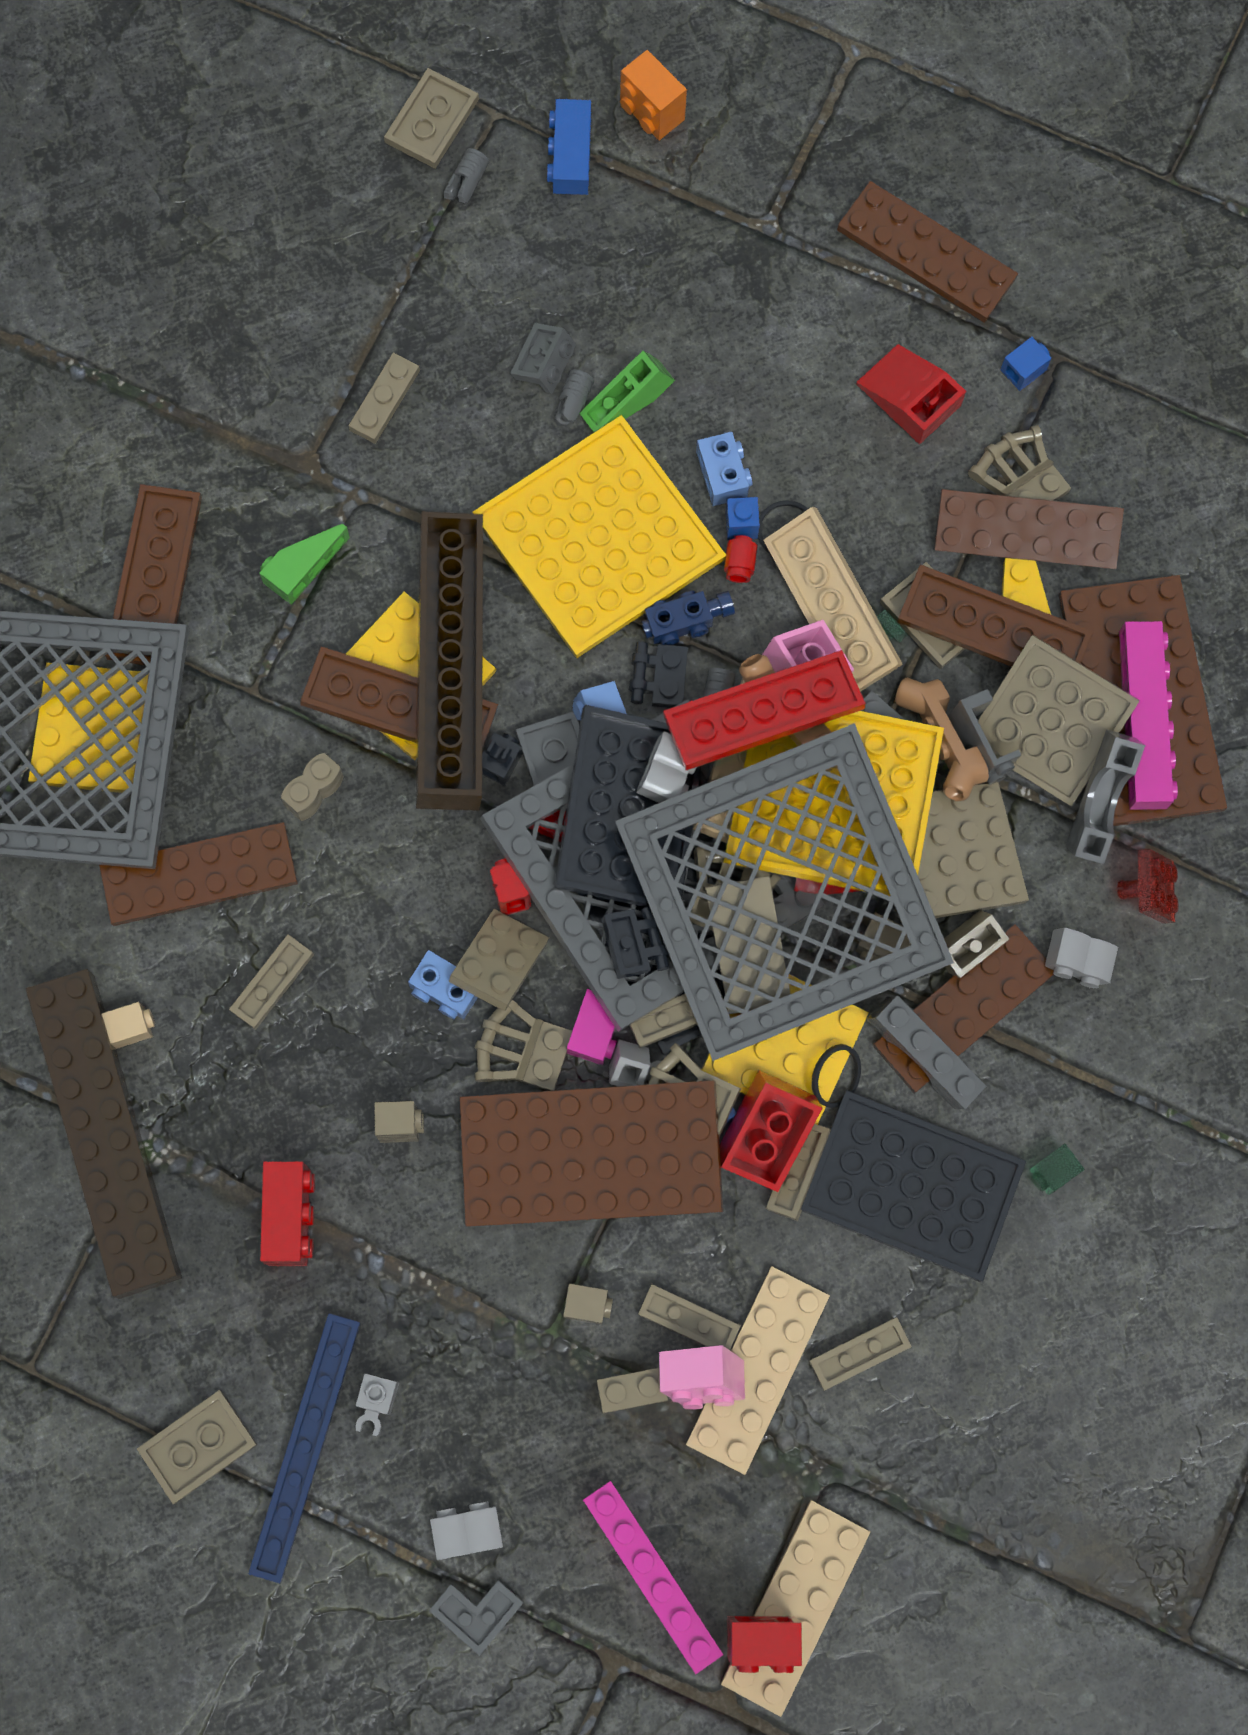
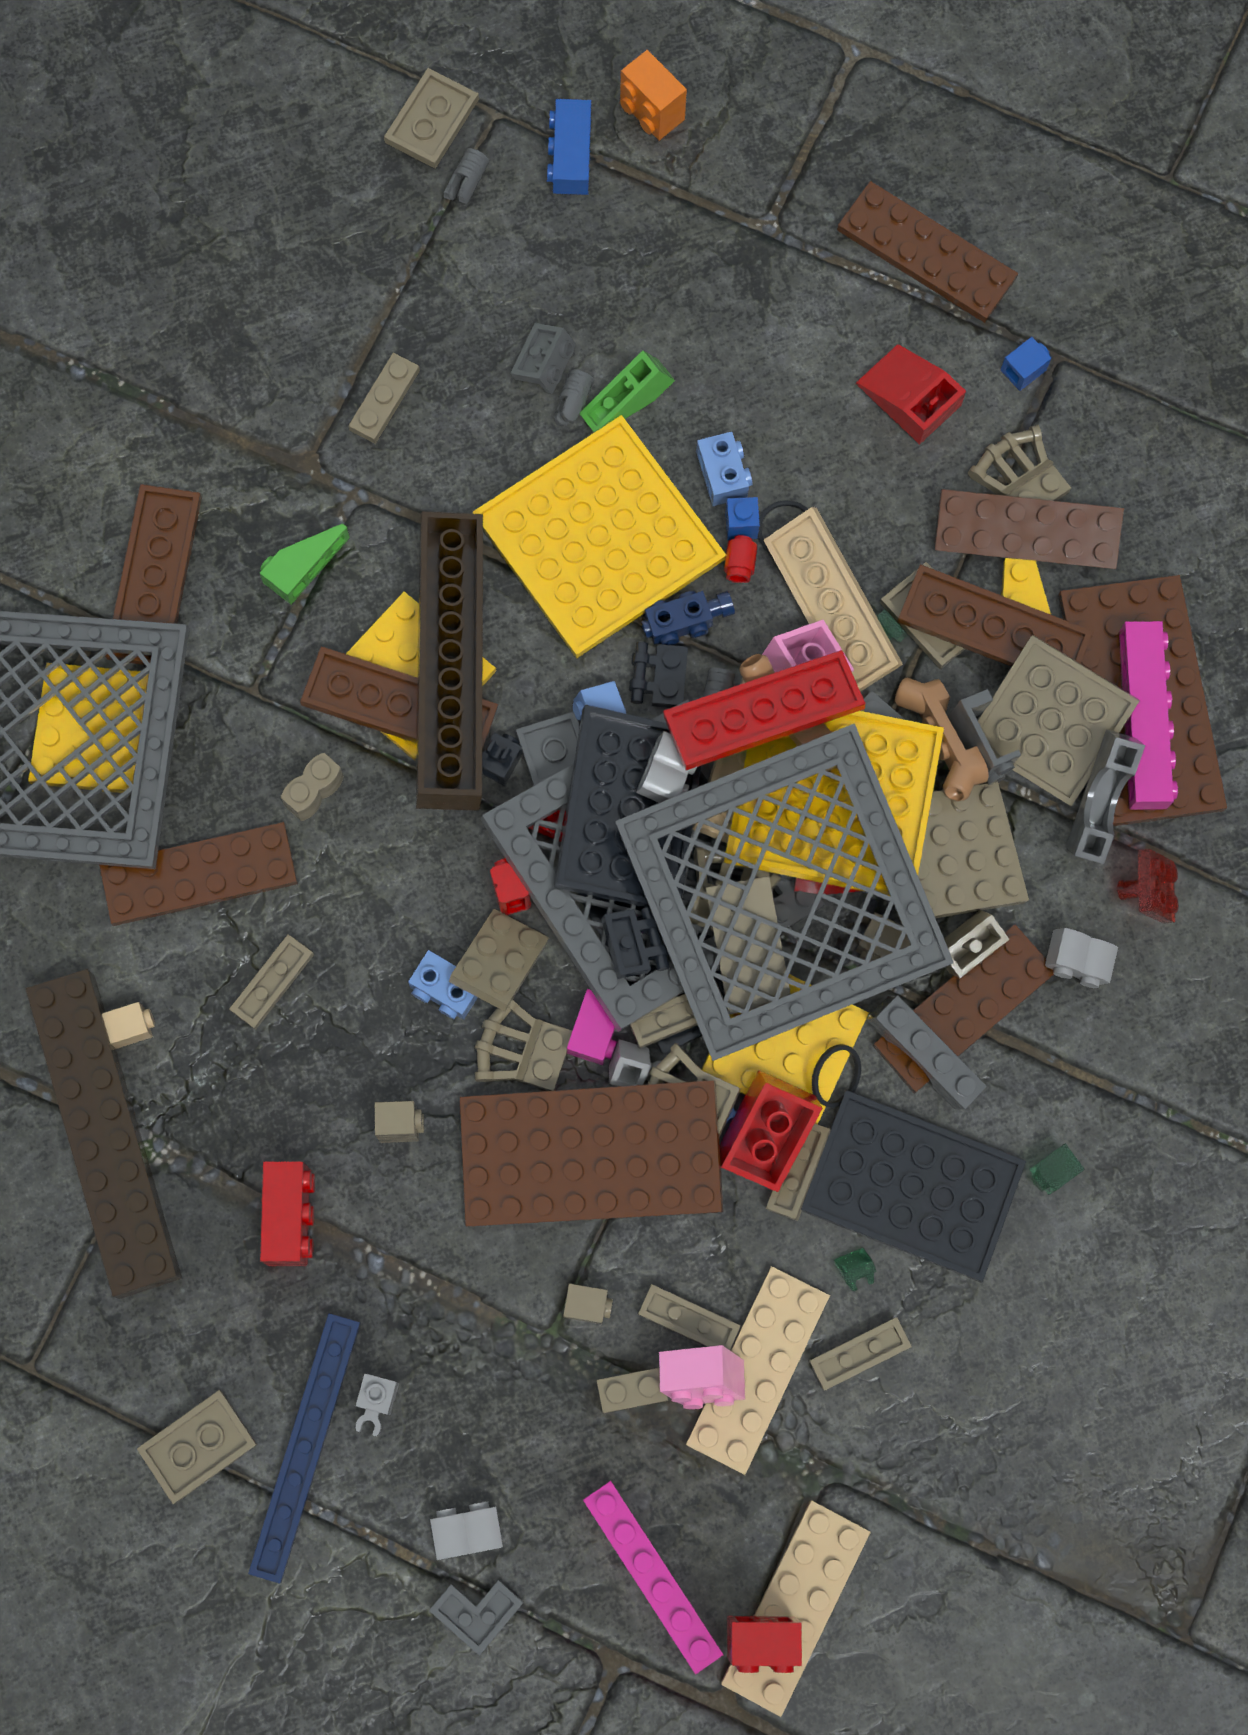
(856, 1266): none -> clear green tile

